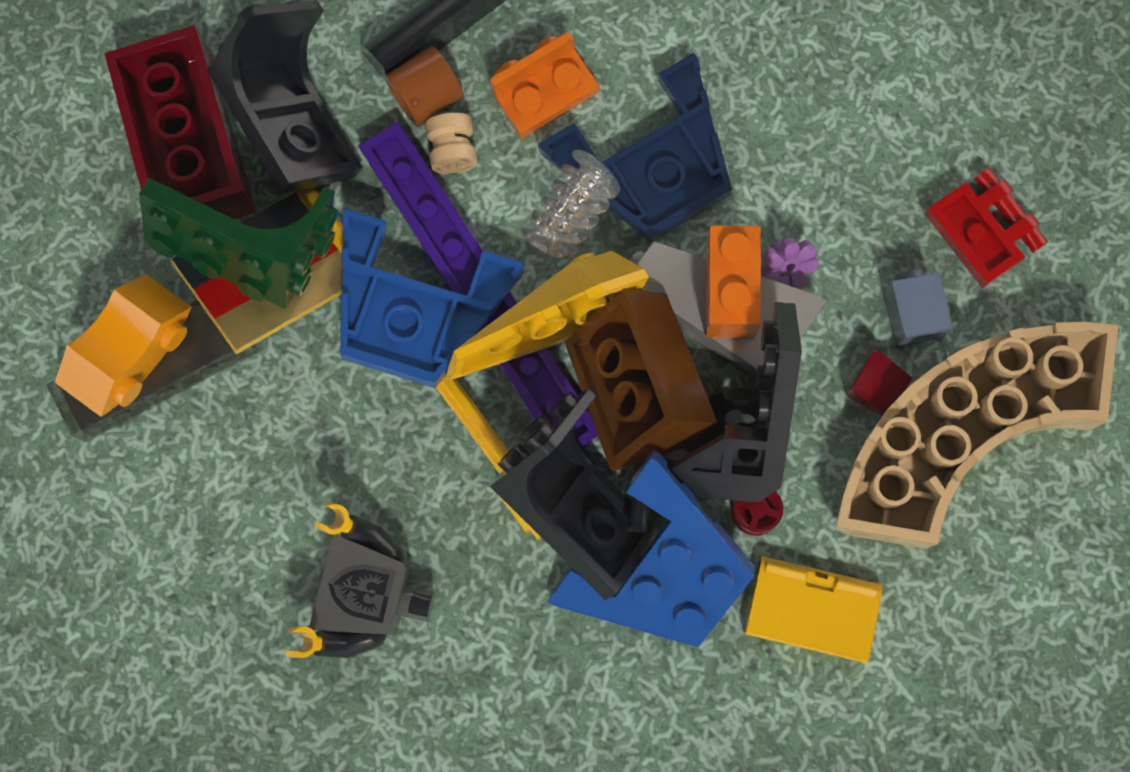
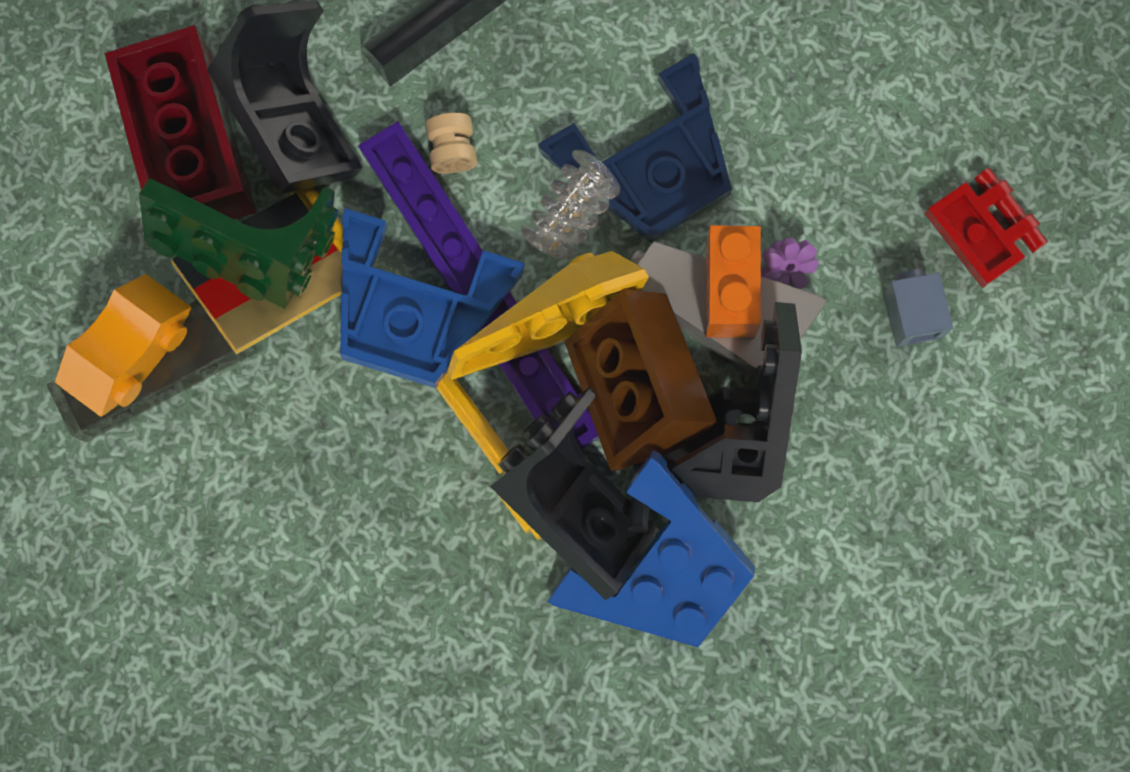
(360, 591): torso -> none
(424, 86): dark orange piece -> none
(542, 84): orange bracket -> none
(768, 509): dark red wheel -> none
(814, 609): yellow piece -> none
(879, 383): dark red slope -> none
(964, 410): tan brick -> none

